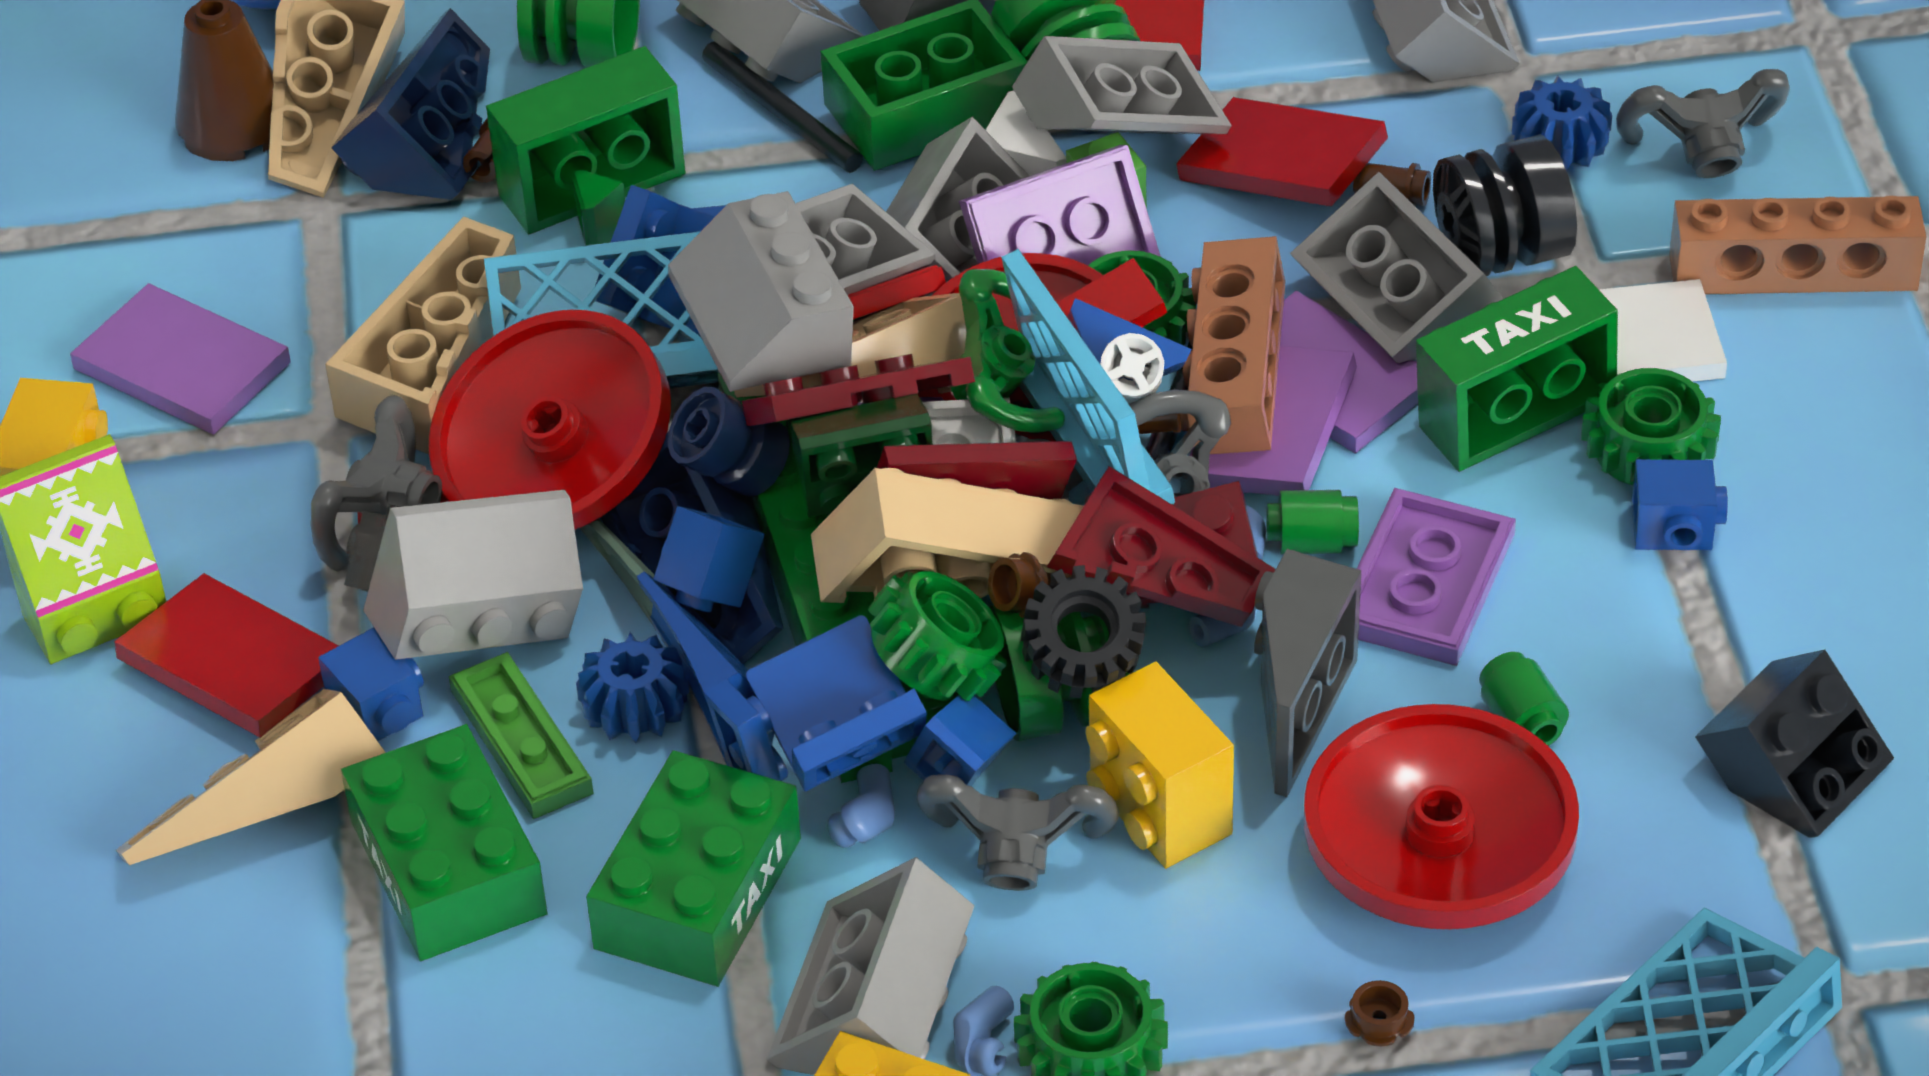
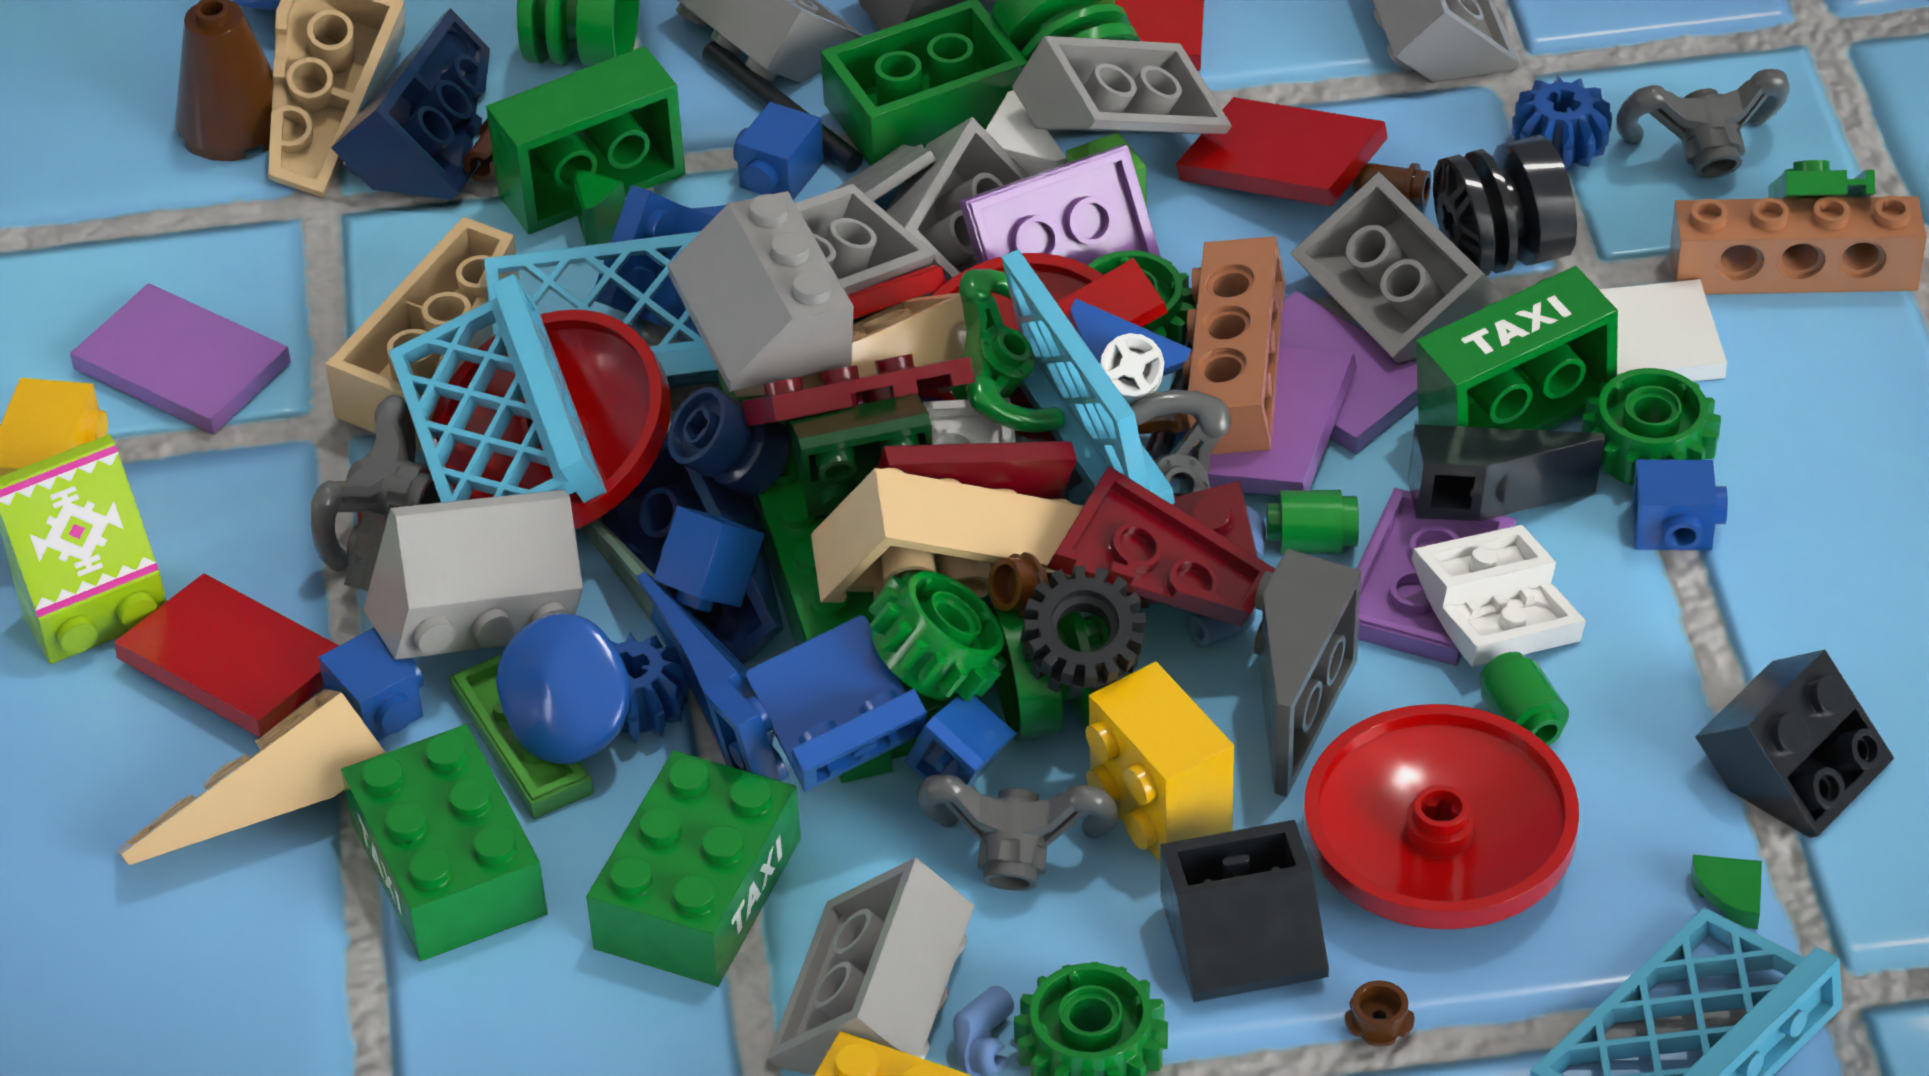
(536, 379): none -> medium azure fence
(563, 688): none -> blue piece
(779, 151): none -> blue brick
(868, 813): medium blue arm -> none
(891, 170): none -> light grey piece
(1243, 910): none -> black slope
(1496, 594): none -> white slope
(1498, 470): none -> black slope
(1730, 886): none -> green tile
(1816, 180): none -> green plate

